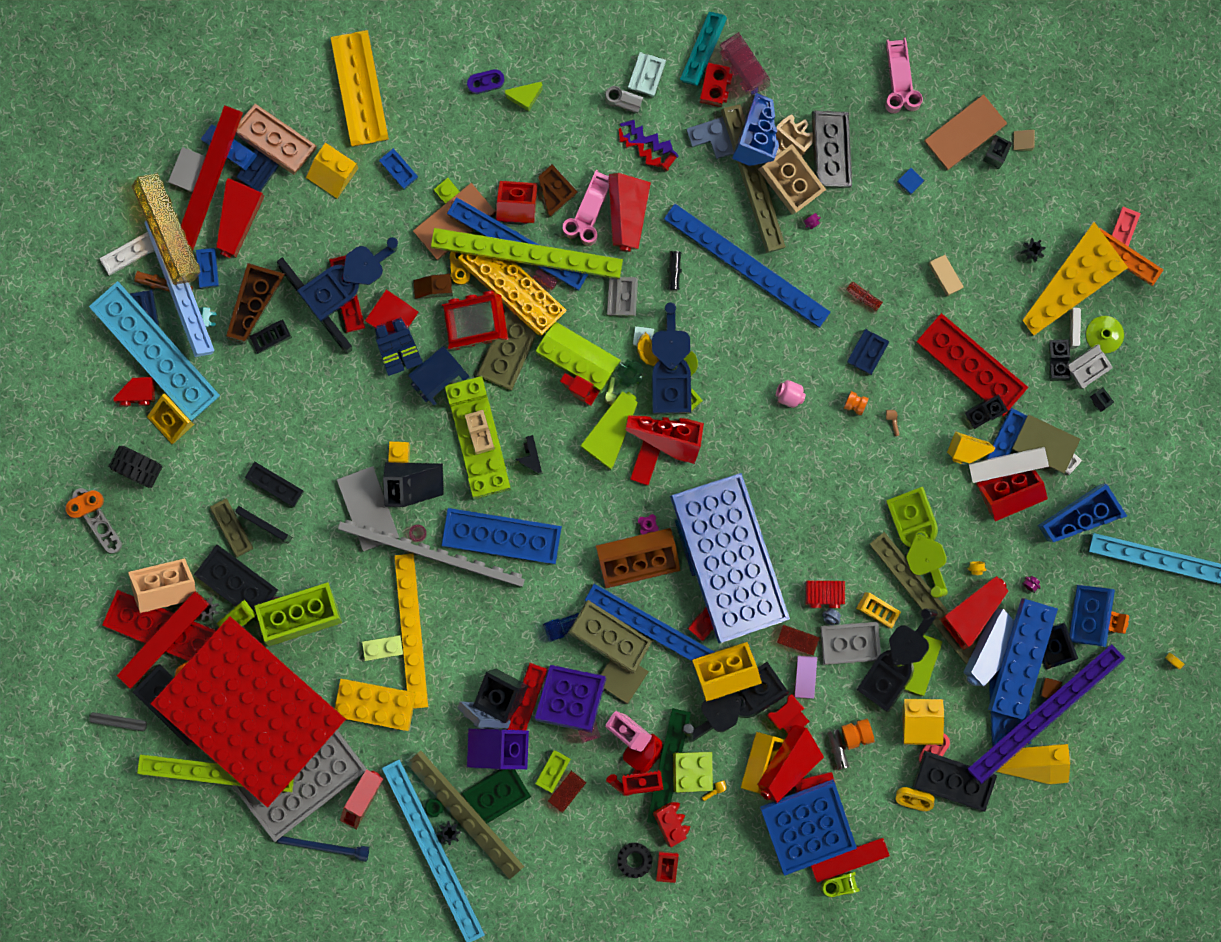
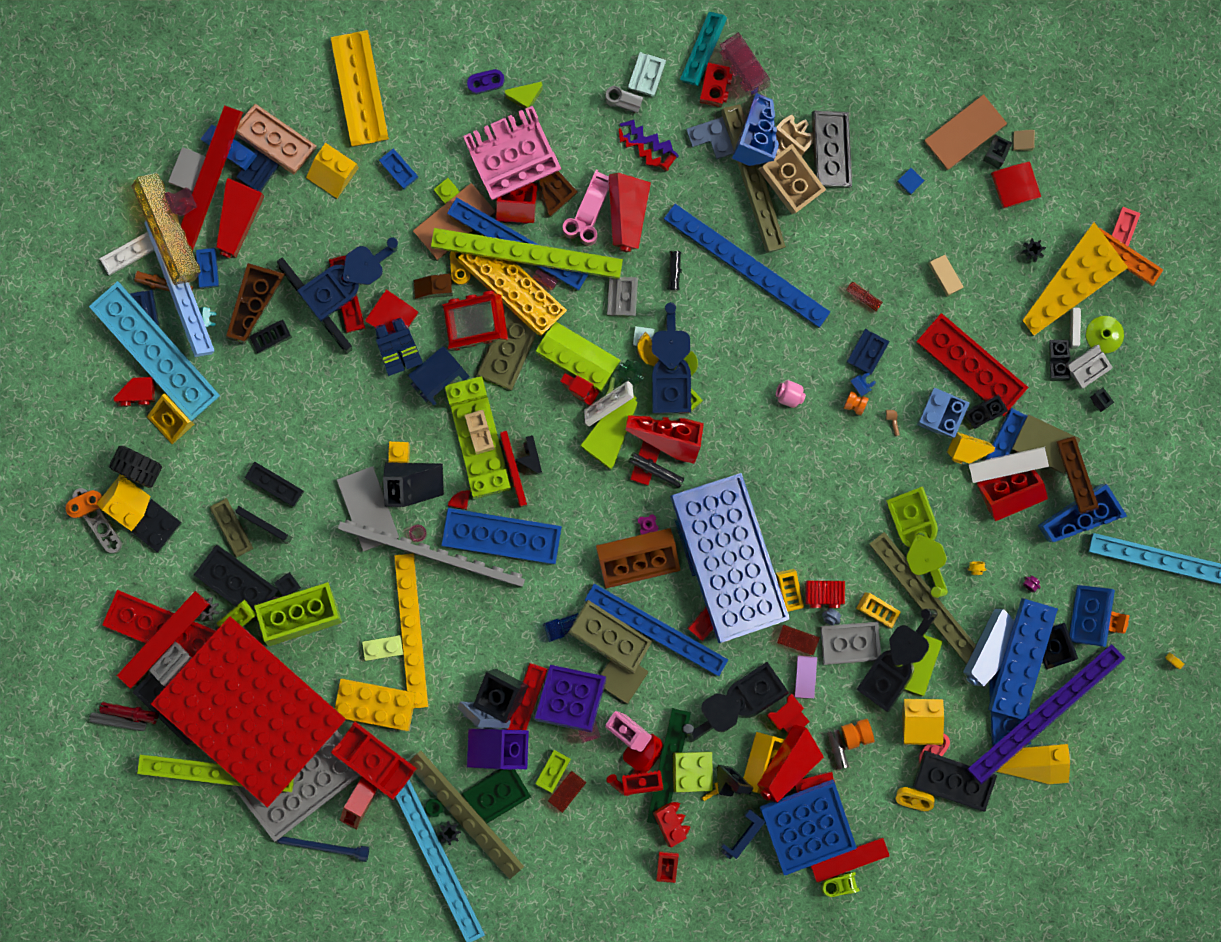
(125, 502): none -> yellow slope
(136, 714): none -> dark red pin
(156, 526): none -> black plate
(162, 585): light nougat slope -> none
(170, 664): none -> light grey plate
(181, 202): none -> clear pink panel
(287, 584): none -> black plate
(374, 760): none -> red piece
(460, 500): none -> red tile
(512, 154): none -> bright pink slope
(513, 469): none -> red tile
(608, 403): none -> white tile
(646, 860): black tyre -> none
(655, 469): none -> black pin
(727, 671): yellow slope -> none
(731, 782): none -> black slope
(747, 836): none -> dark blue panel
(788, 573): none -> yellow slope
(812, 221): magenta plate -> none
(861, 385): none -> blue tile
(900, 77): bright pink piece -> none
(943, 413): none -> medium blue slope
(974, 612): red slope -> none
(1016, 184): none -> red slope
(1049, 687): reddish brown slope -> none
(1077, 475): none -> reddish brown tile

